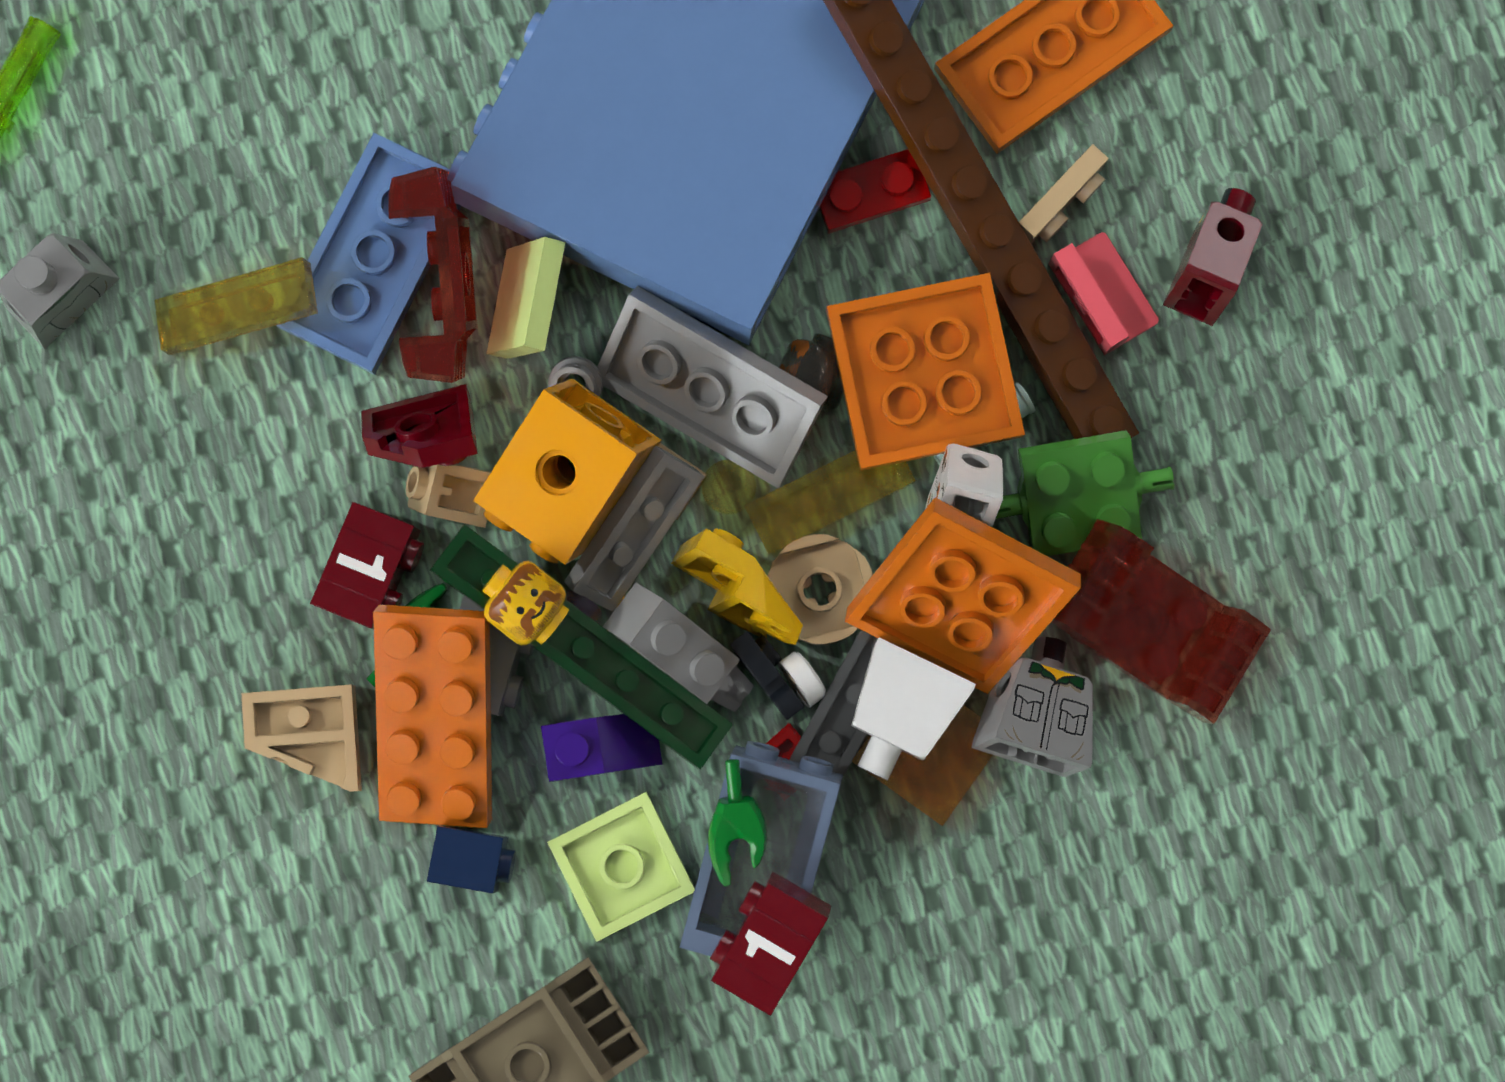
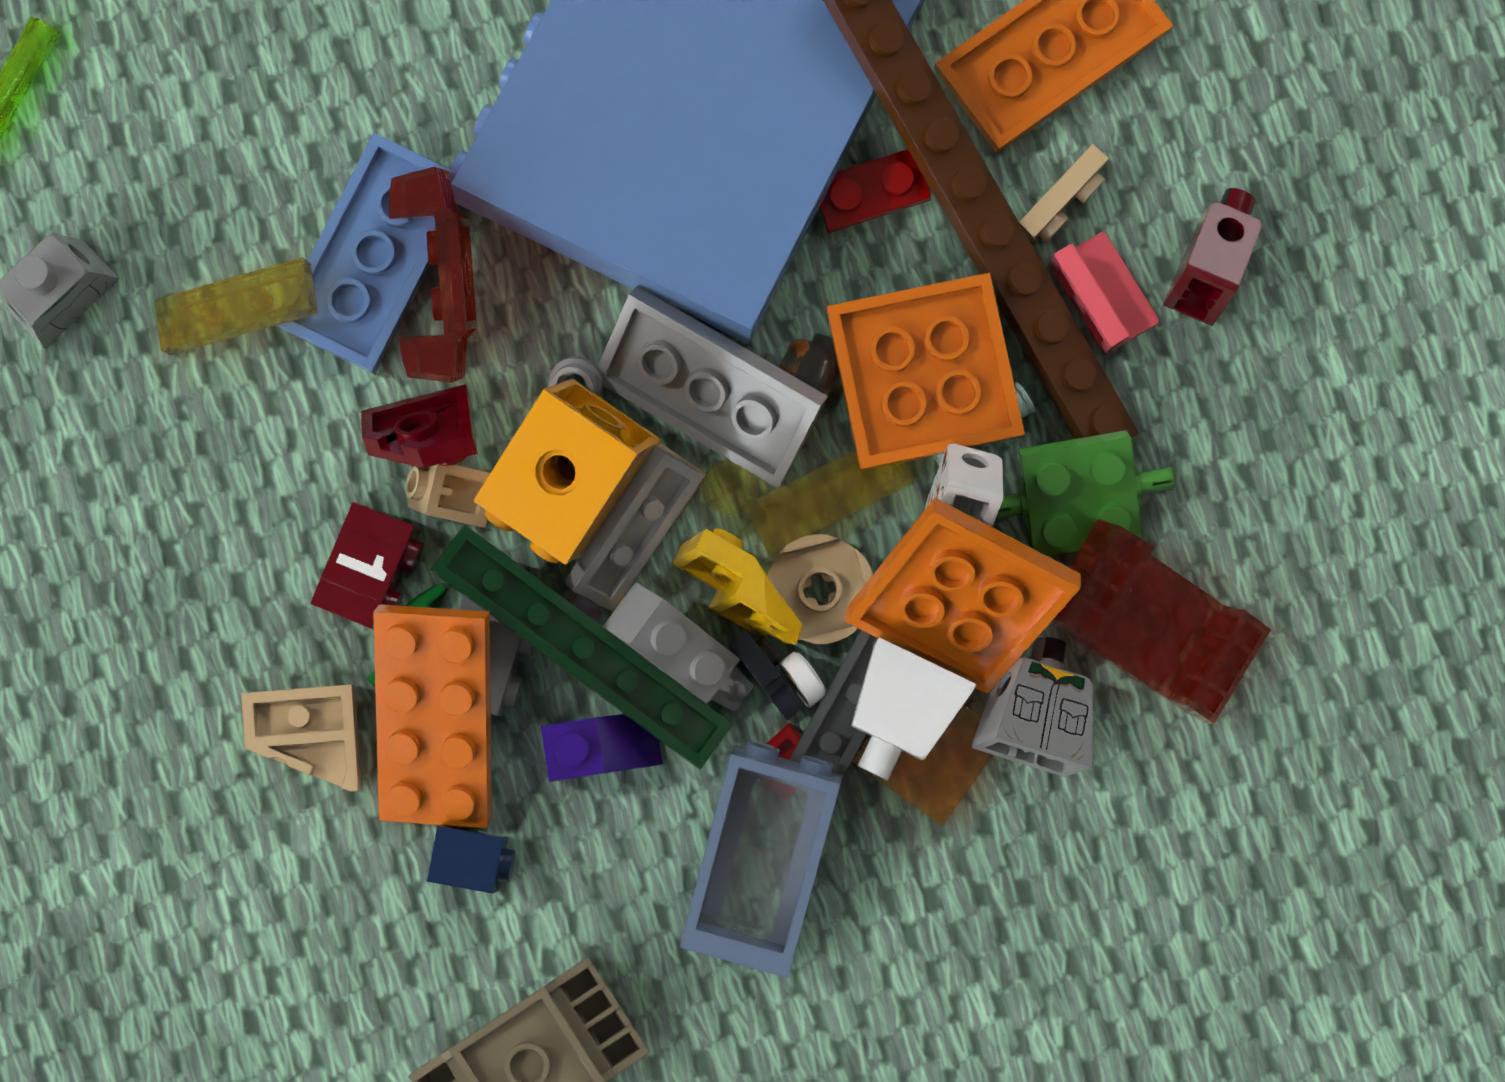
(525, 603): yellow head -> none
(526, 298): yellowish green tile -> none
(621, 866): yellowish green tile -> none
(735, 819): green hand -> none
(770, 942): dark red brick -> none

